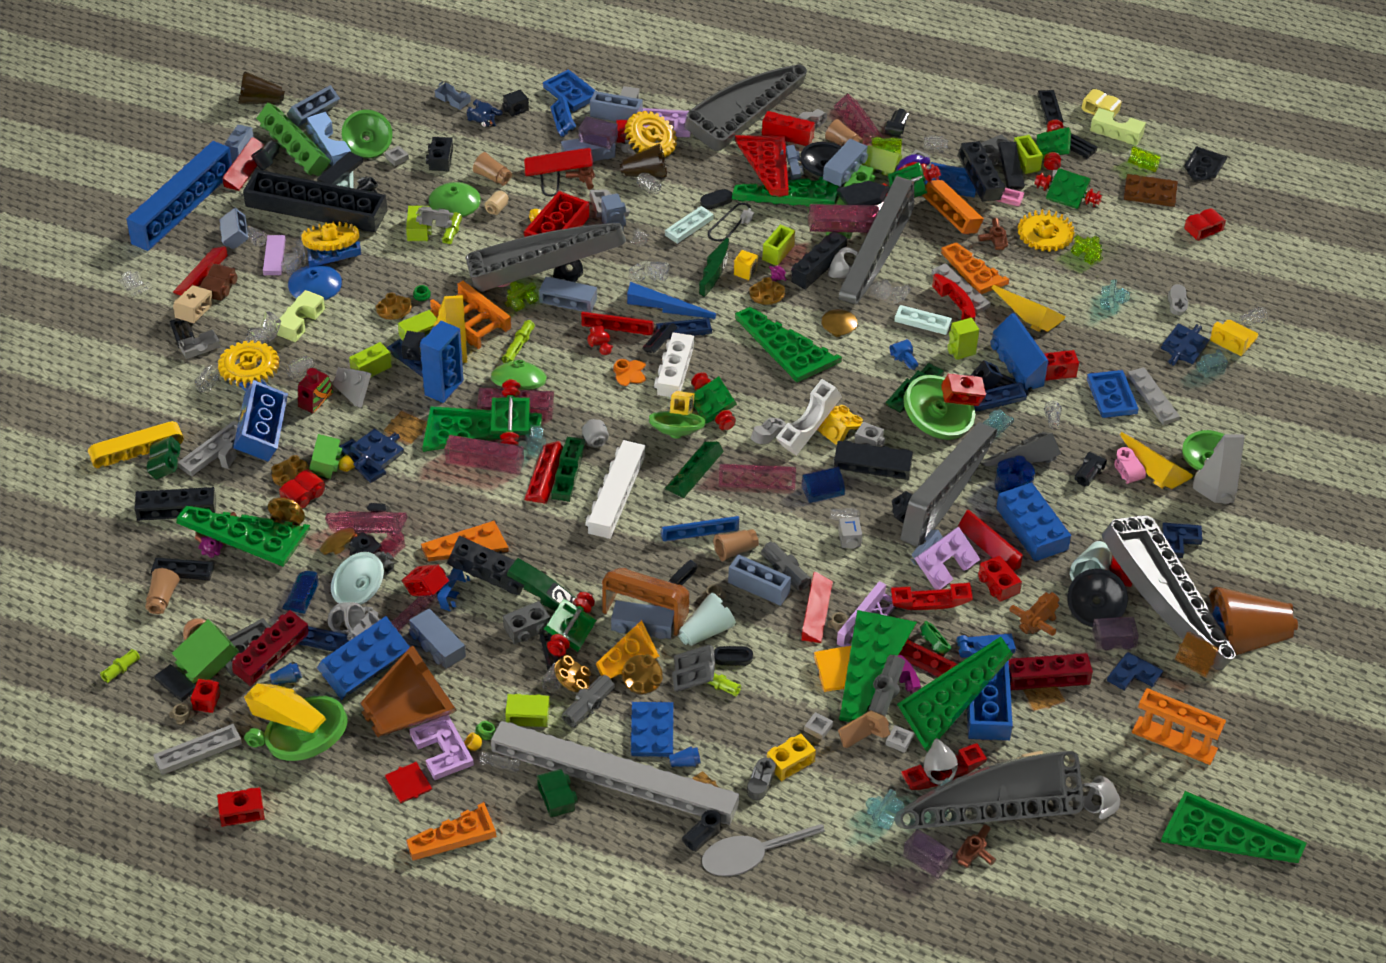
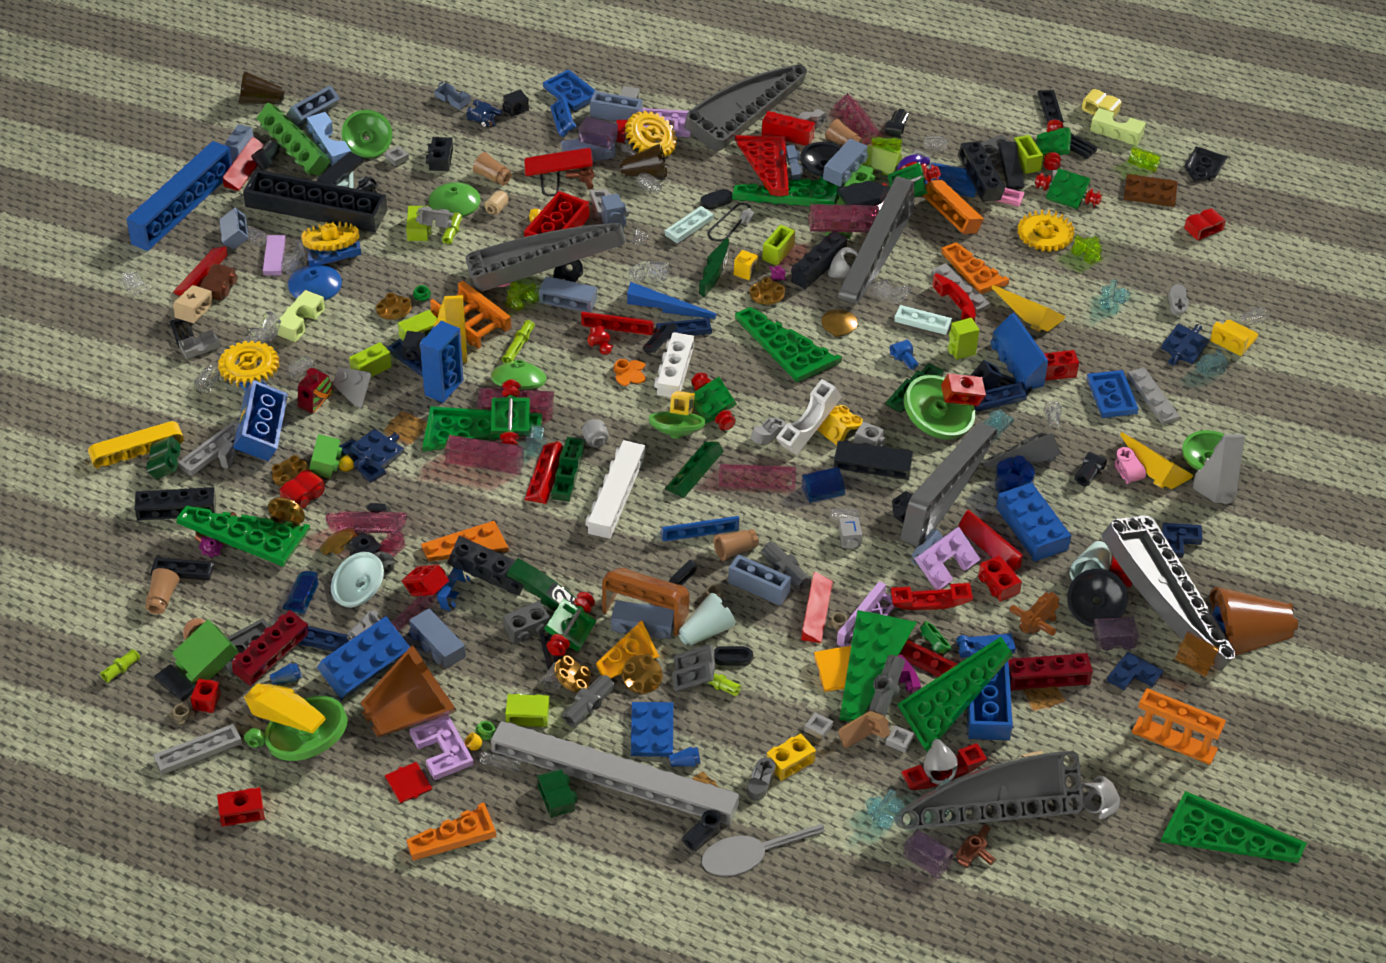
(347, 611): light grey piece -> none
(996, 234): copper piece -> none

